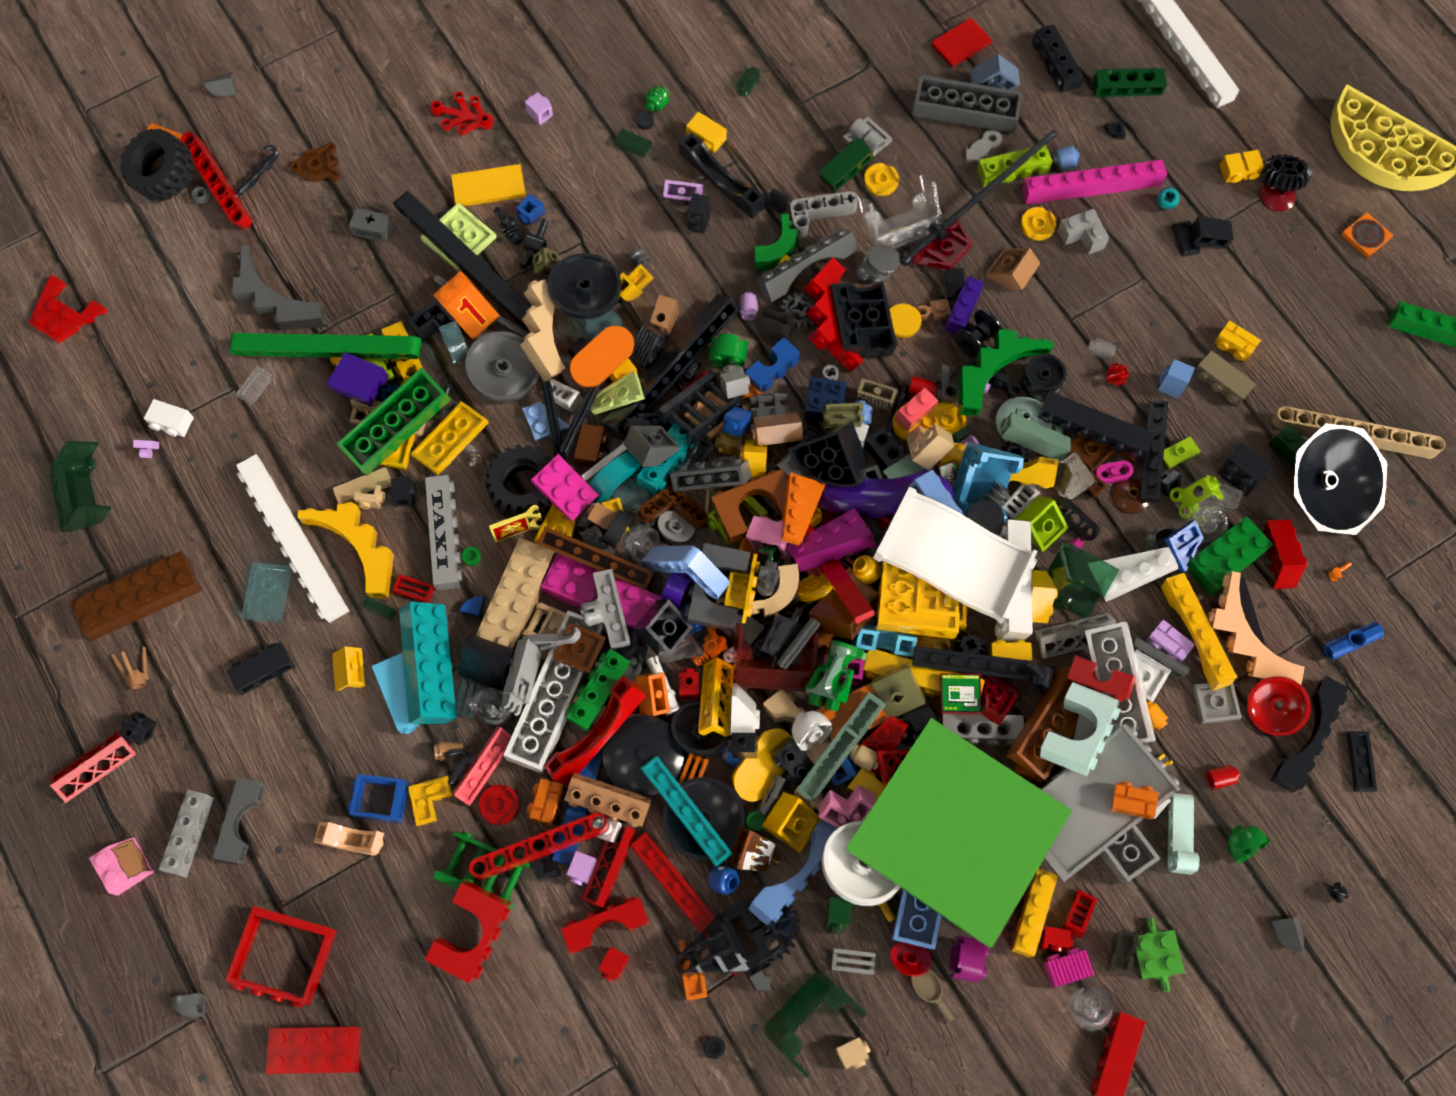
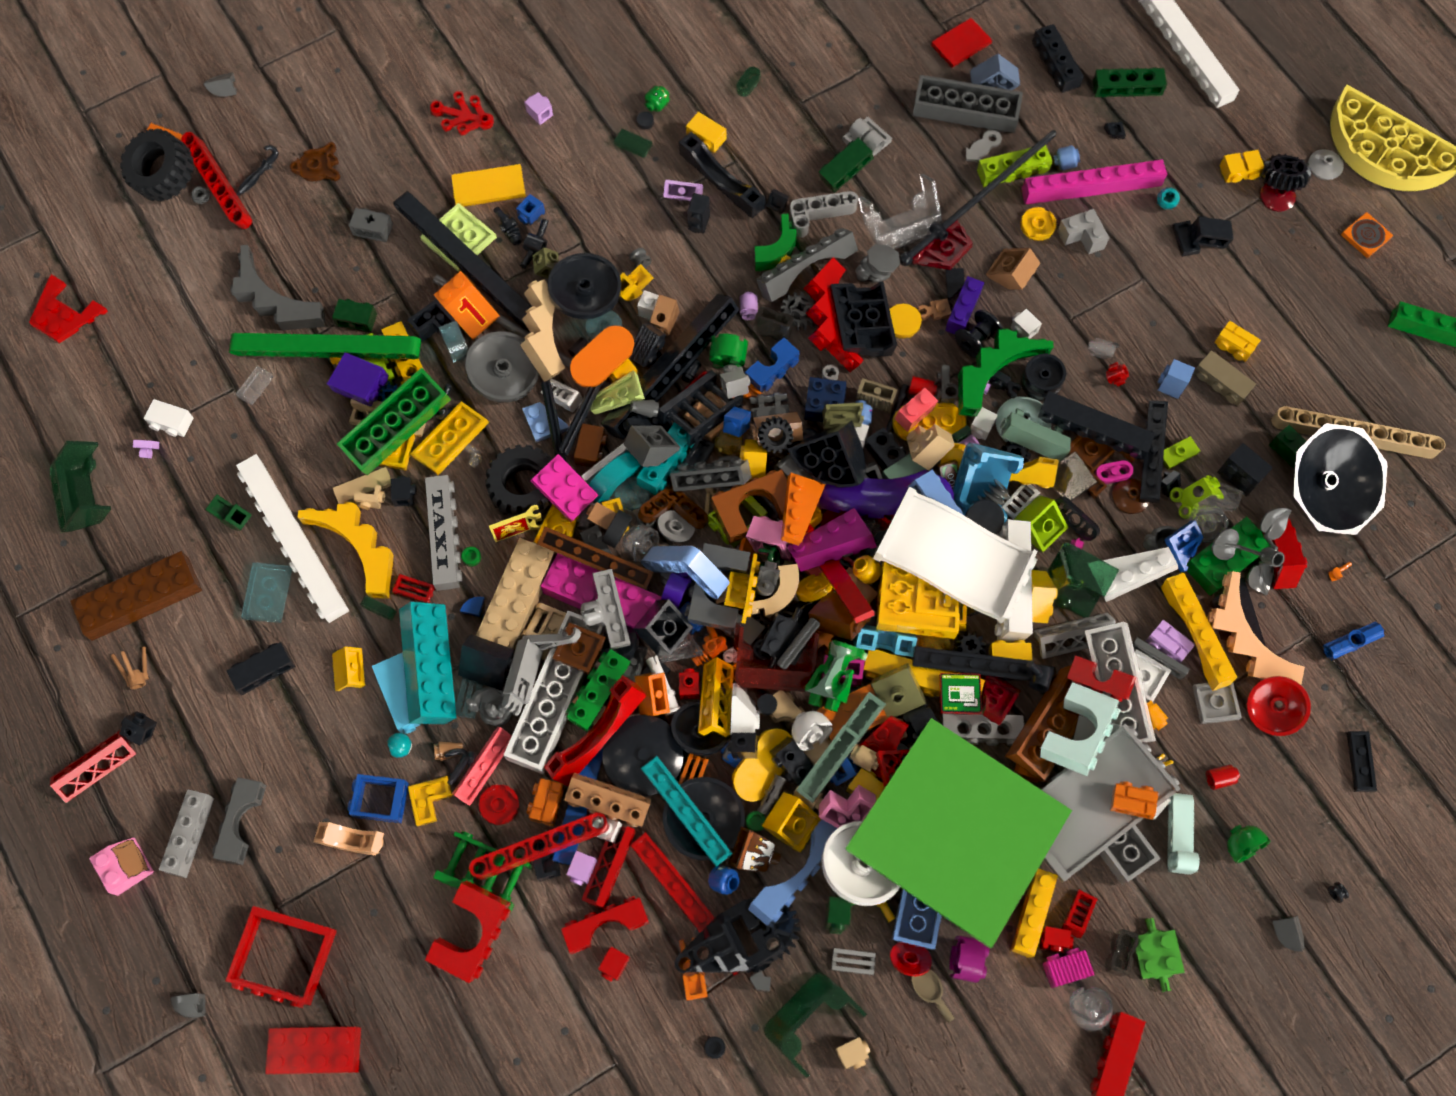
(227, 513): none -> dark green brick
(354, 315): none -> dark green brick
(399, 745): none -> teal piece
(645, 407): none -> dark grey cone
(647, 304): none -> white brick
(767, 704): none -> black tile
(775, 445): none -> black tyre
(881, 179): yellow tile -> none
(983, 424): none -> white brick
(1025, 324): none -> white brick
(1260, 575): none -> dark grey plant
(1325, 164): none -> light grey dish
(1326, 700): black arch -> none

